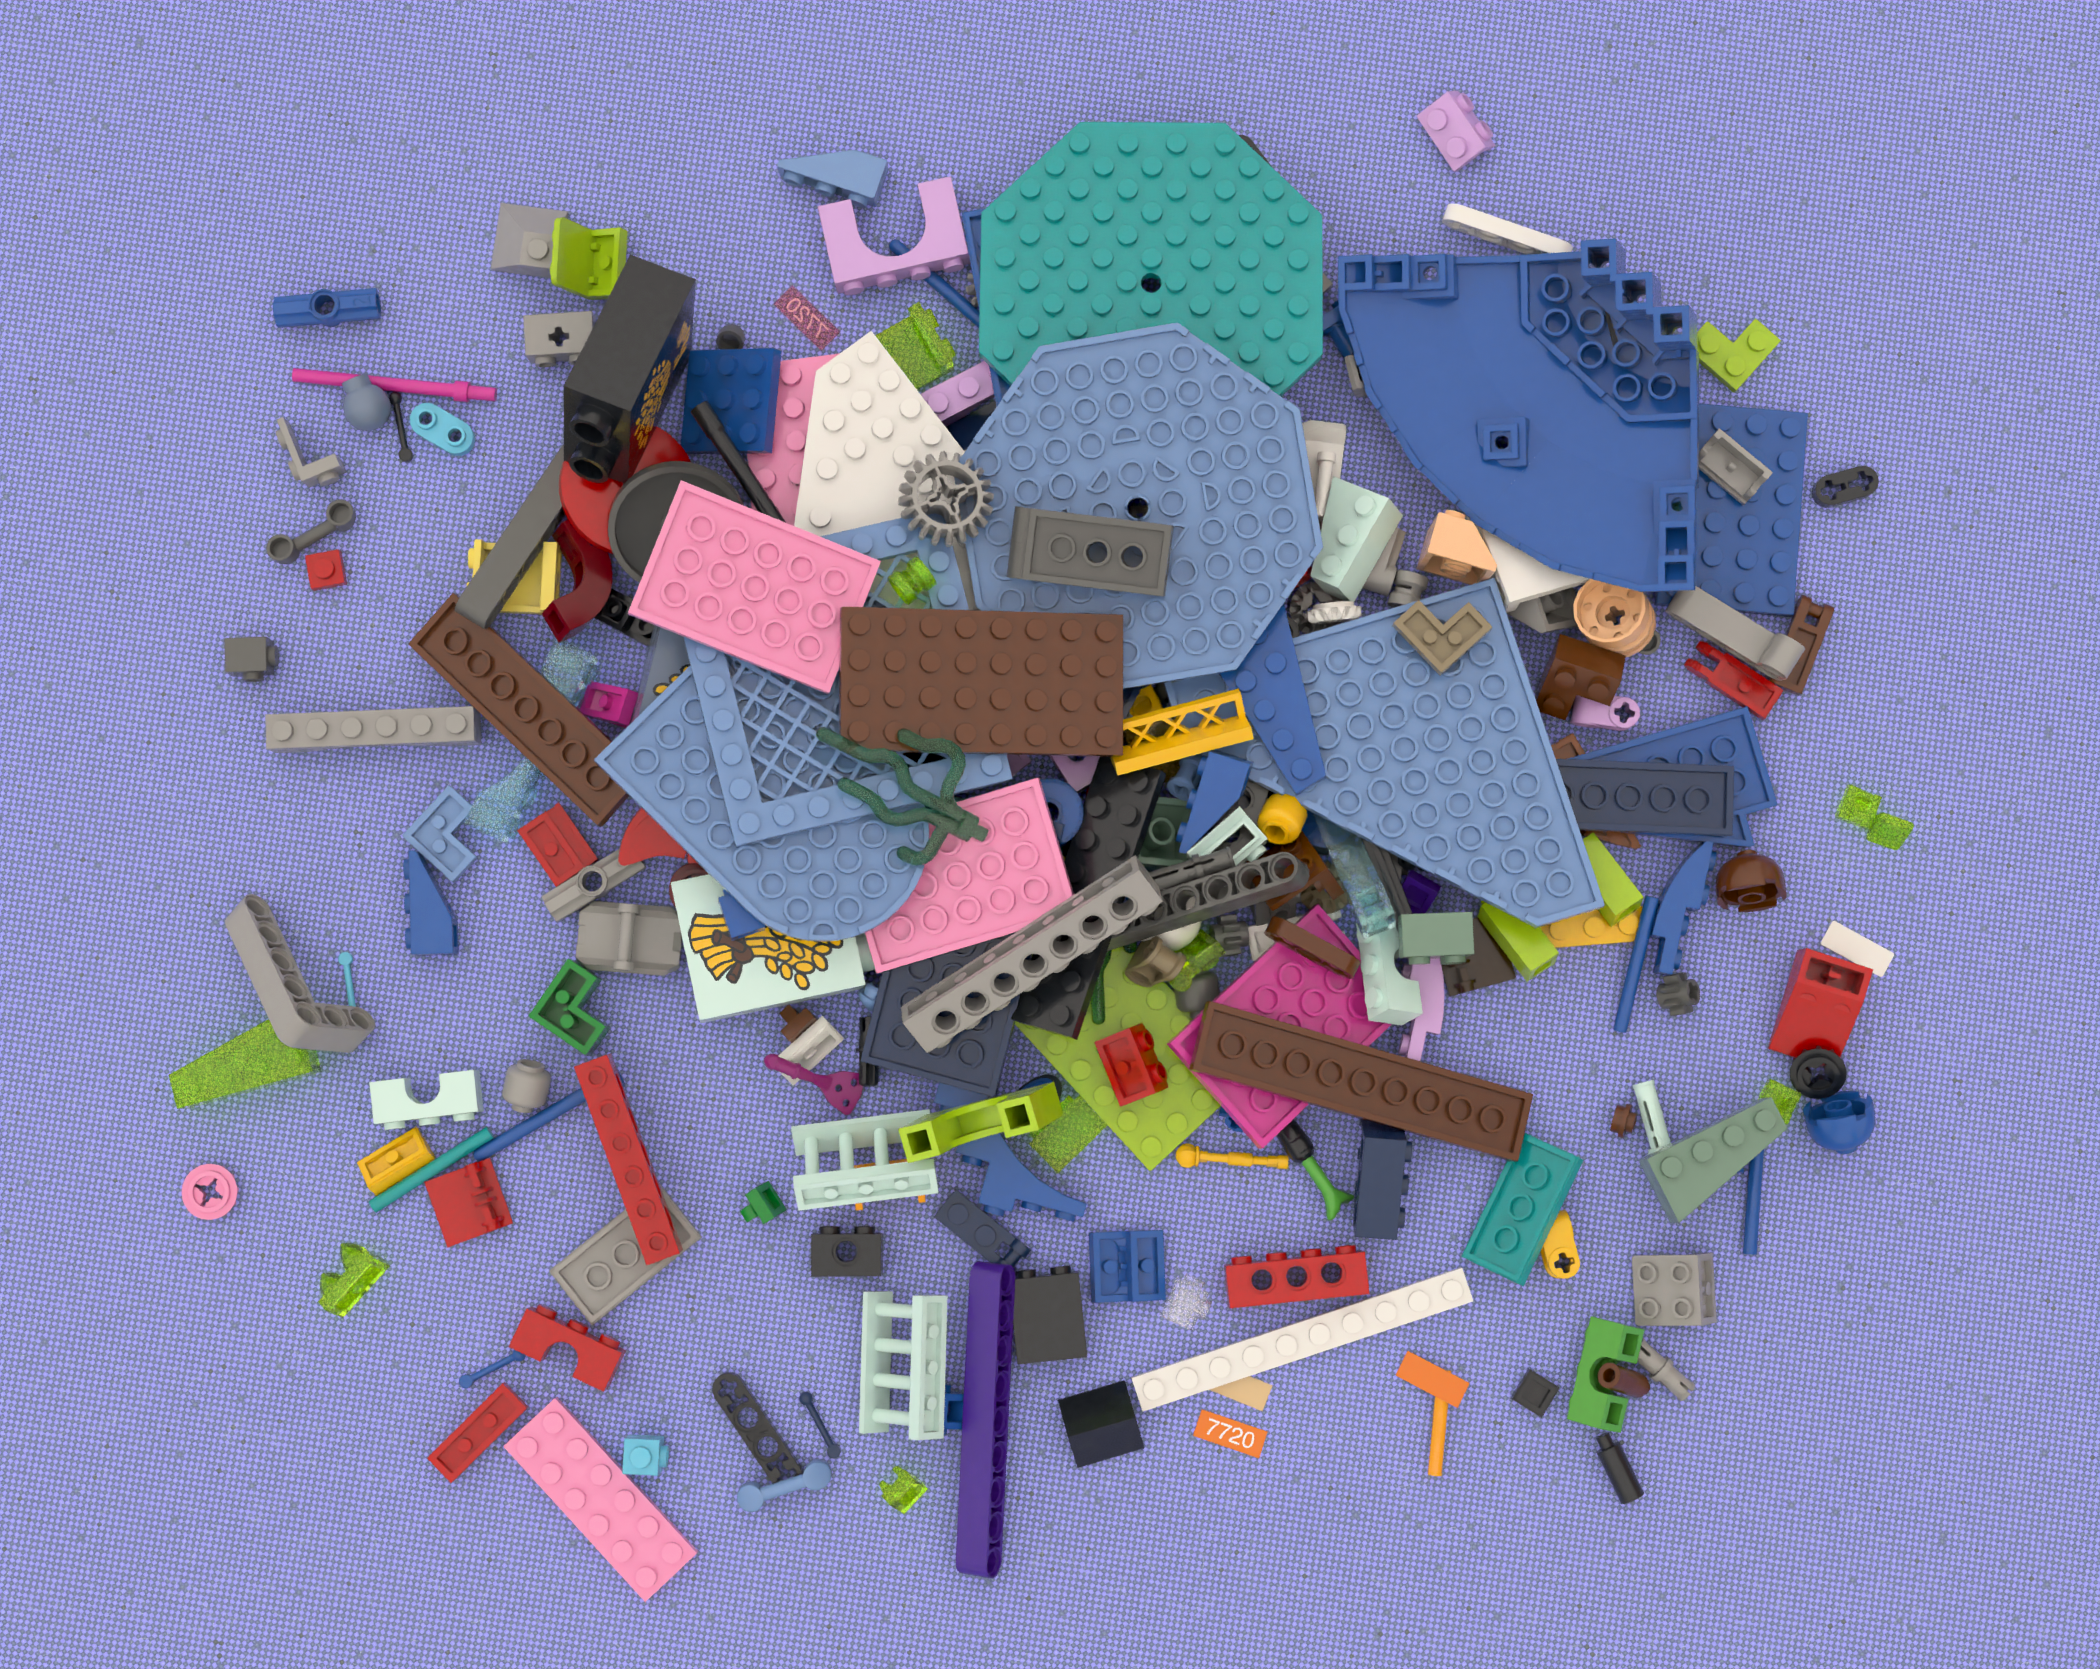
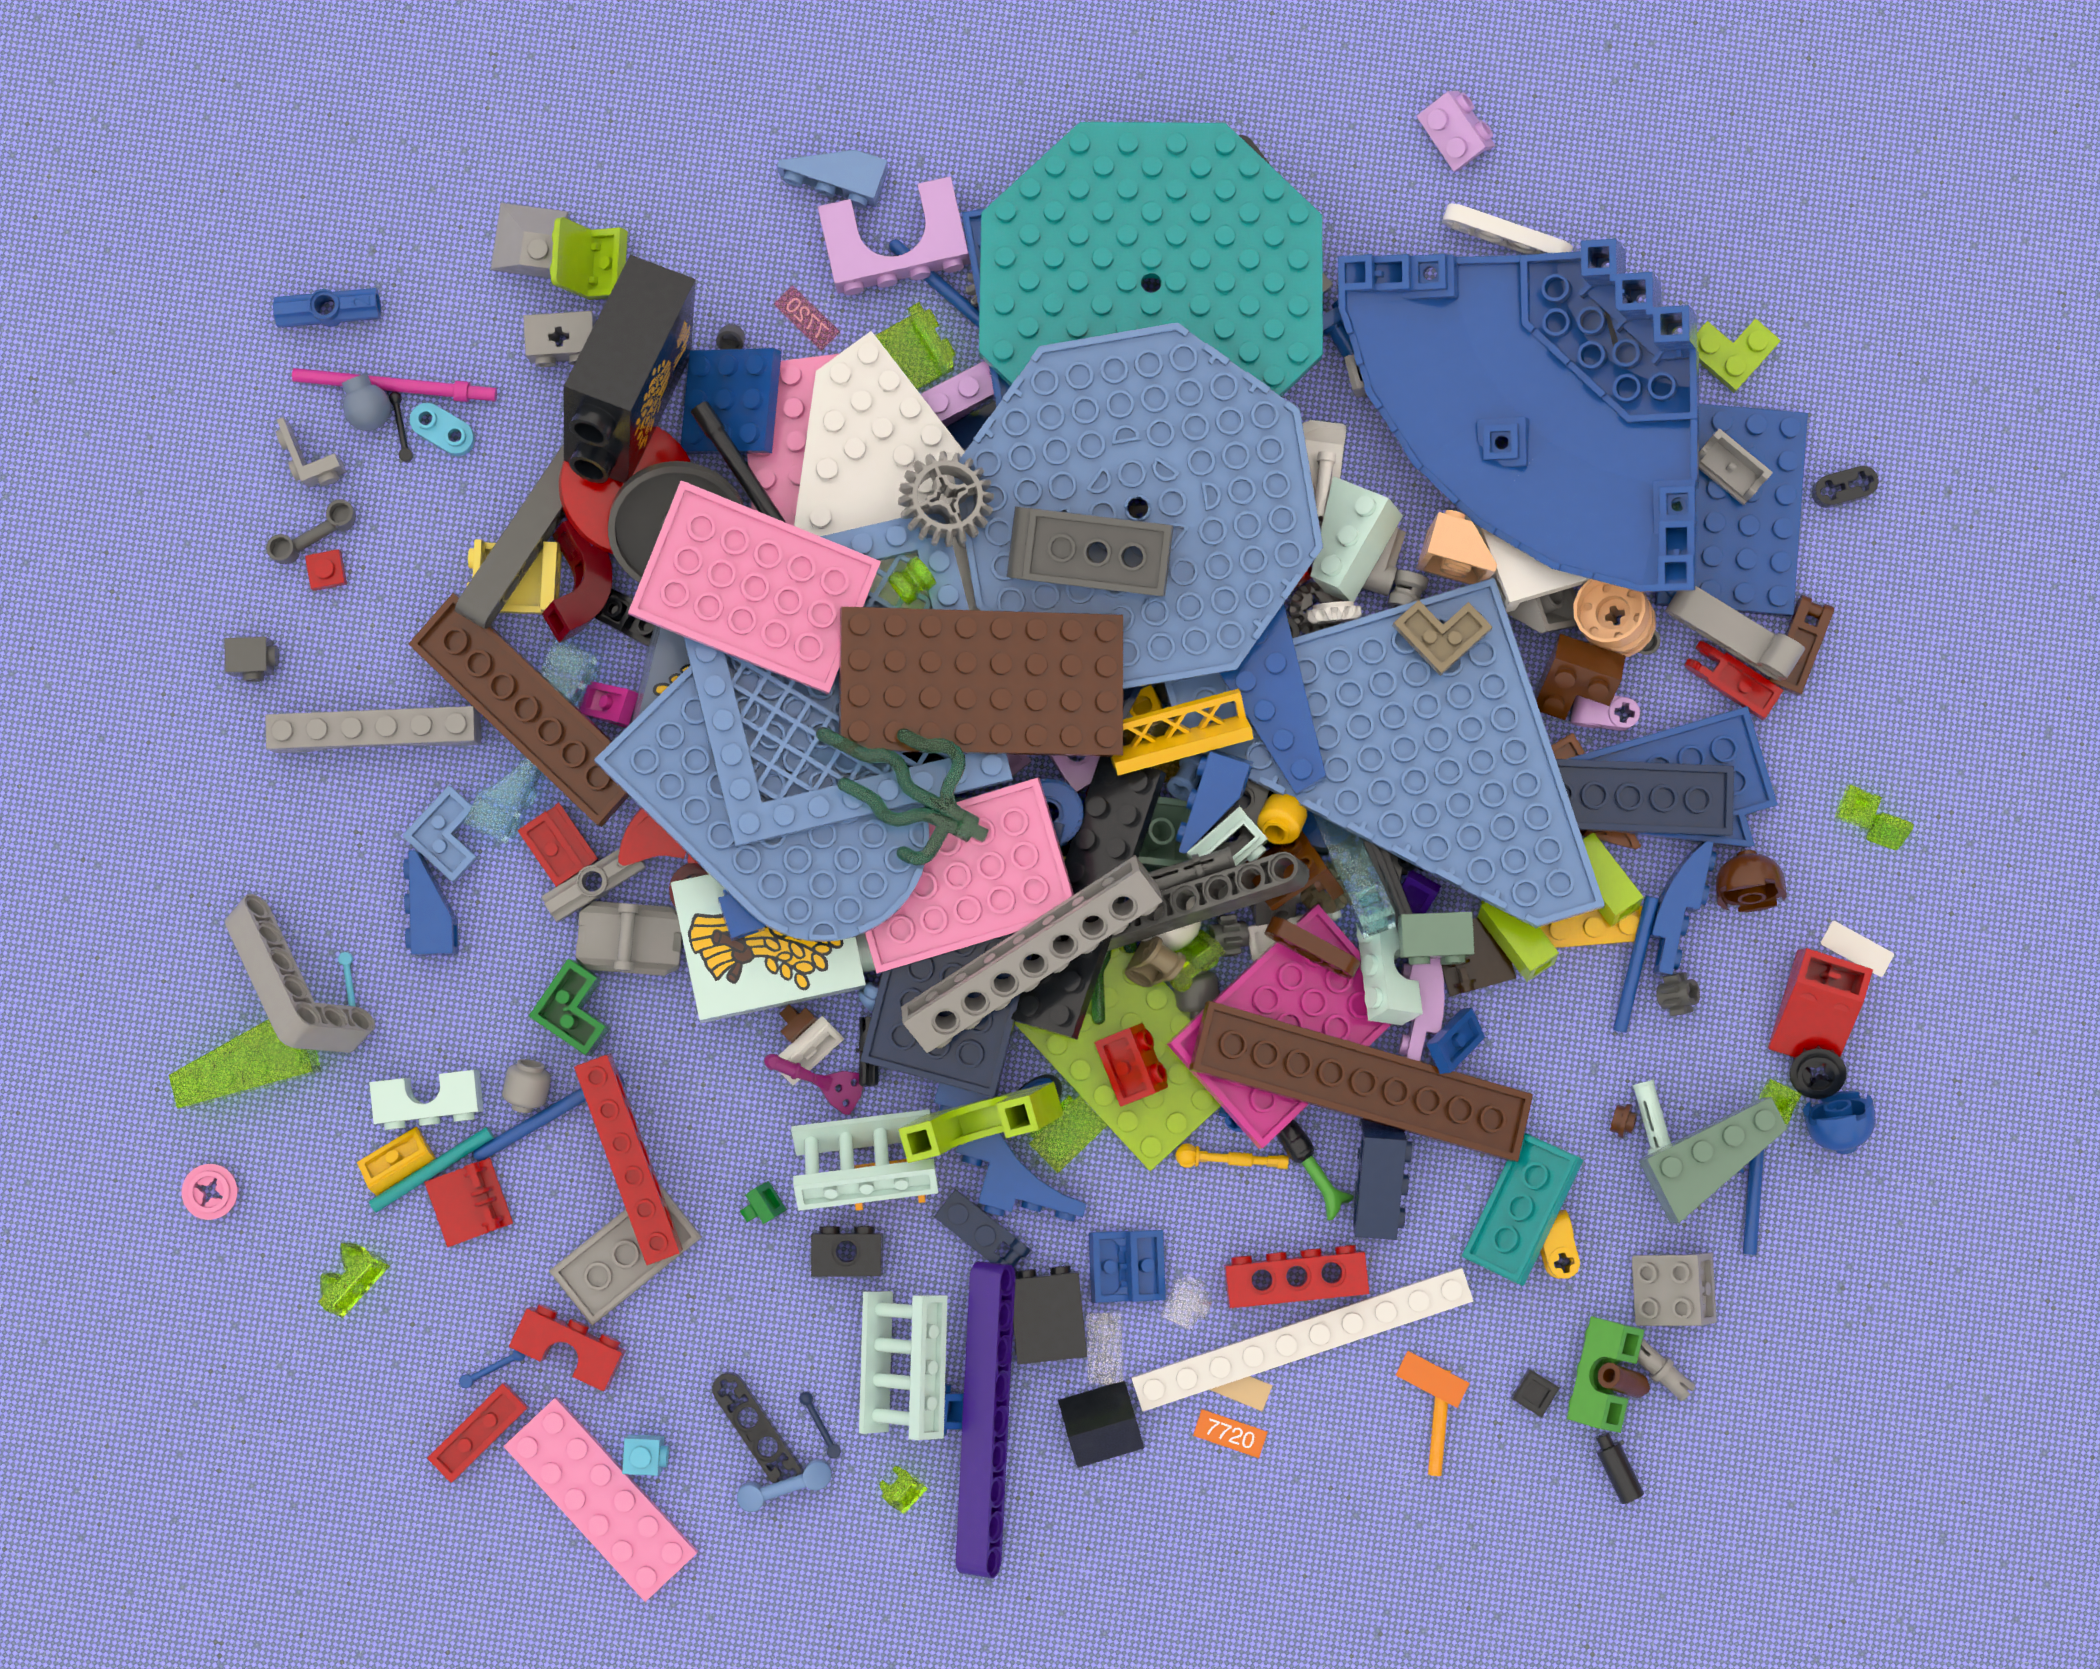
(1104, 1348): none -> clear hinge
(1456, 1040): none -> blue plate

